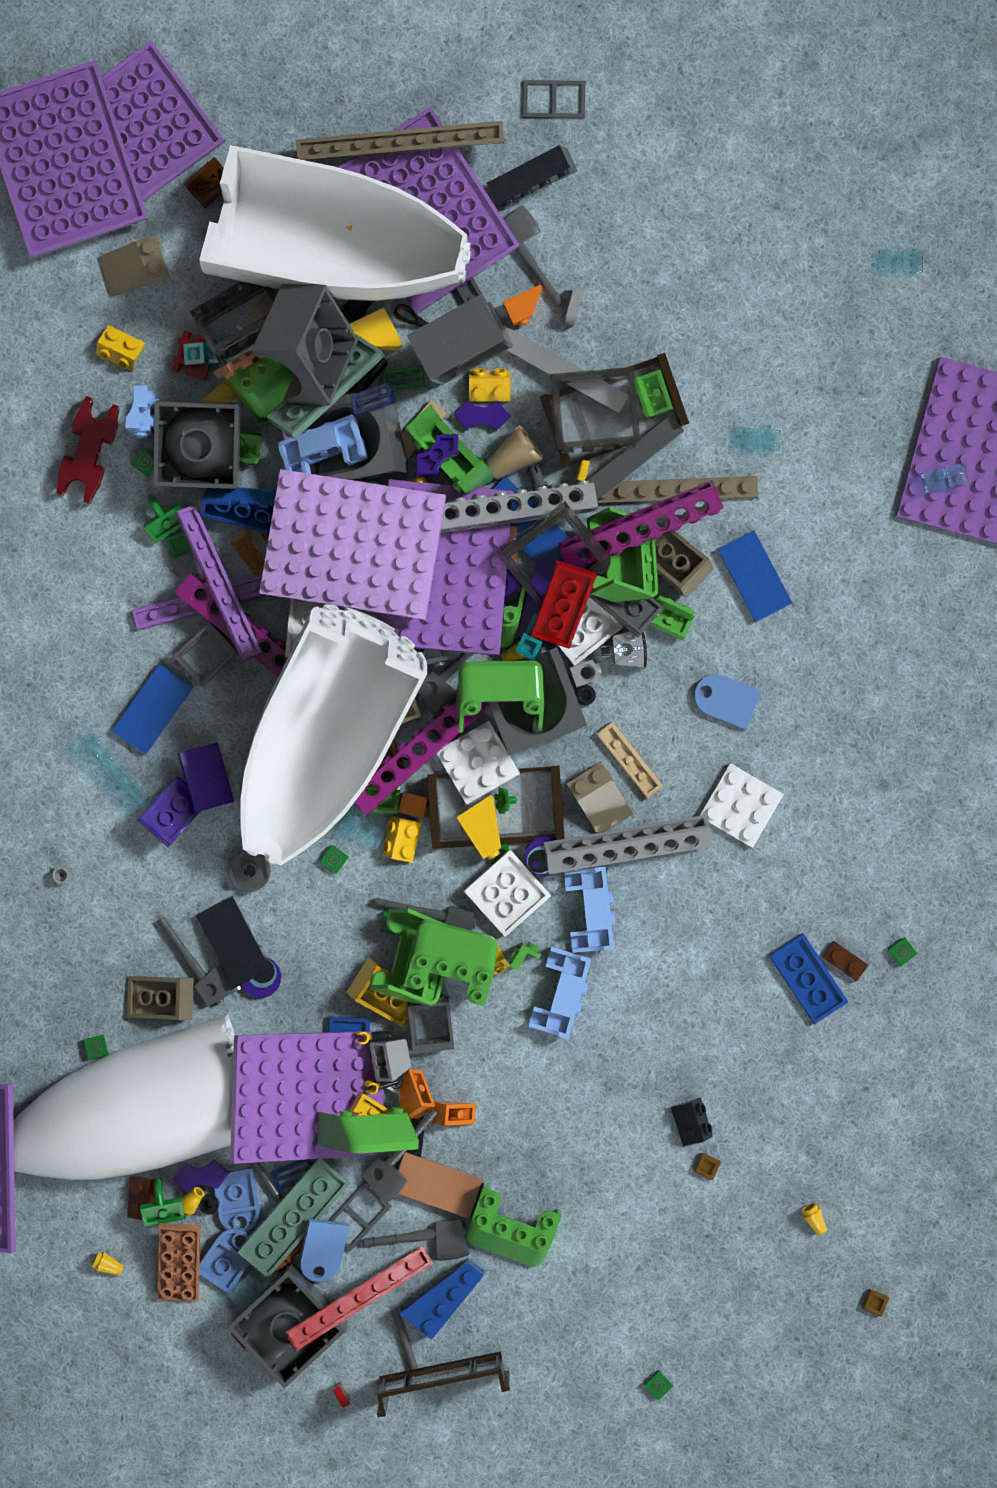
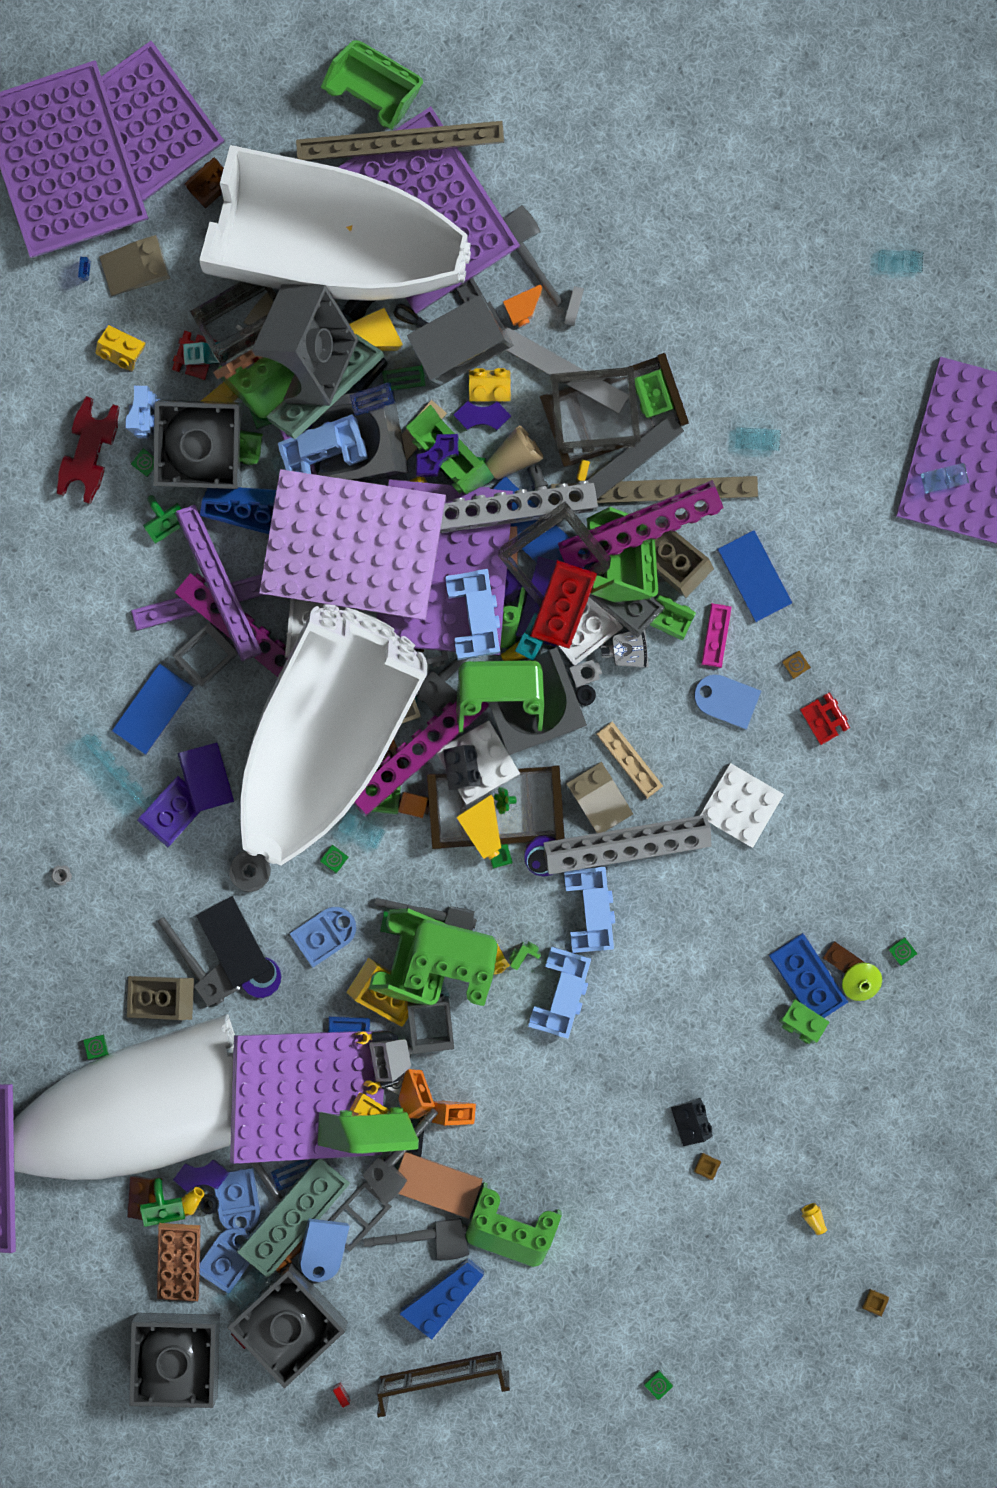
(84, 268): none -> clear blue tile
(106, 1264): yellow cone -> none
(174, 1360): none -> dark grey piece
(178, 544): green tile -> none
(249, 552): clear orange tile -> none
(323, 935): none -> medium blue tile
(358, 1298): tile -> none
(374, 80): none -> bright green windscreen
(401, 839): yellow bracket -> none
(404, 1339): dark grey bar -> none
(461, 767): none -> black bracket
(480, 612): none -> light blue bracket
(507, 893): white plate -> none
(532, 176): black wedge -> none
(554, 87): dark grey window -> none
(716, 635): none -> dark pink tile
(796, 664): none -> pearl gold tile
(804, 1022): none -> bright green bracket
(820, 723): none -> red plate
(857, 976): none -> lime dish

